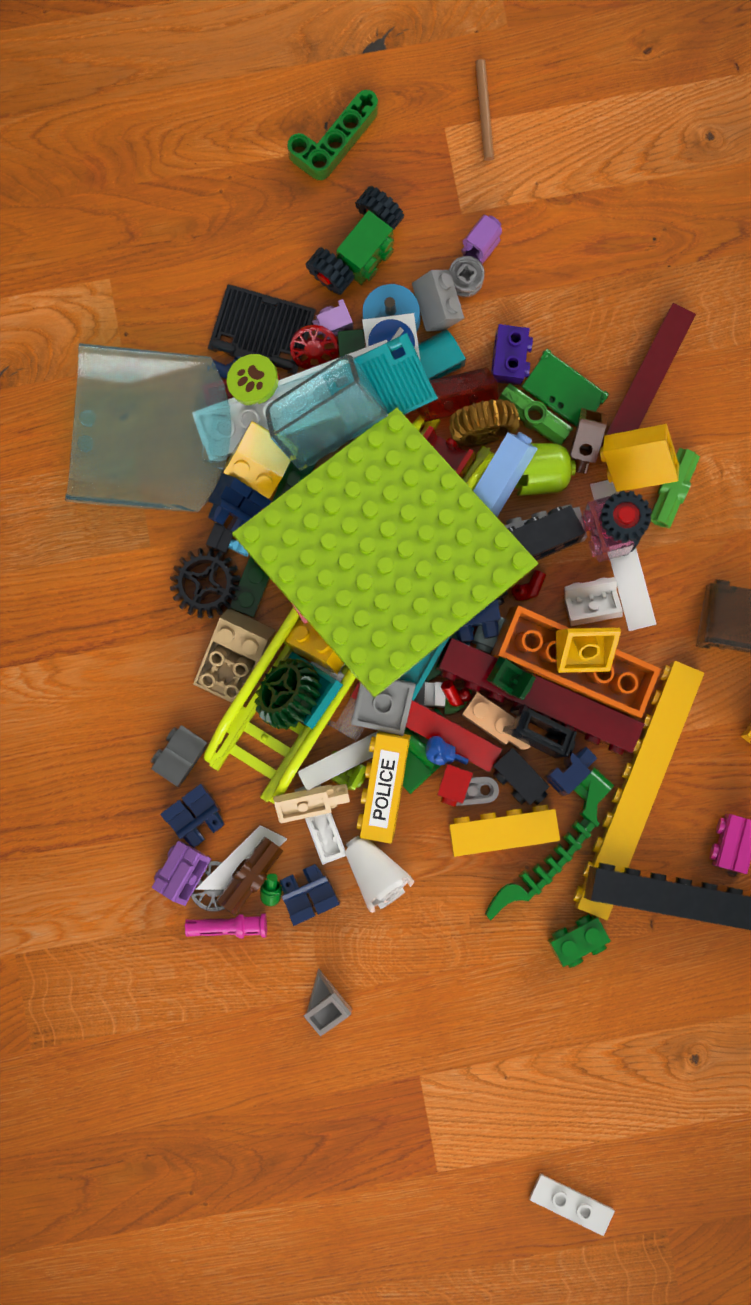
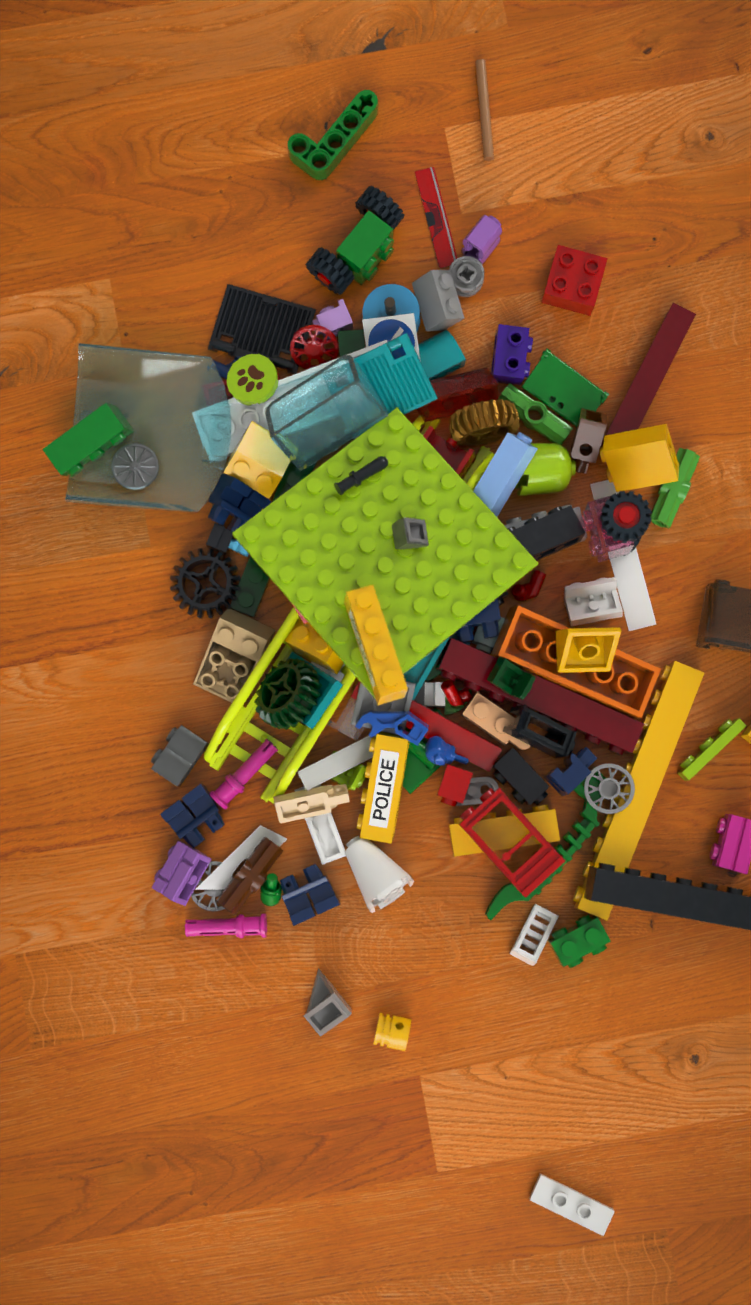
(88, 440): none -> green wedge
(135, 466): none -> flat silver wheel
(235, 783): none -> dark pink pin
(365, 472): none -> black piece
(375, 644): none -> yellow brick
(388, 719): none -> blue piece
(392, 1031): none -> yellow piece
(410, 533): none -> flat silver slope
(436, 216): none -> red sticker
(528, 958): none -> white slope
(536, 868): none -> red door
(574, 280): none -> red brick
(609, 788): none -> light grey wheel
(710, 748): none -> lime plate

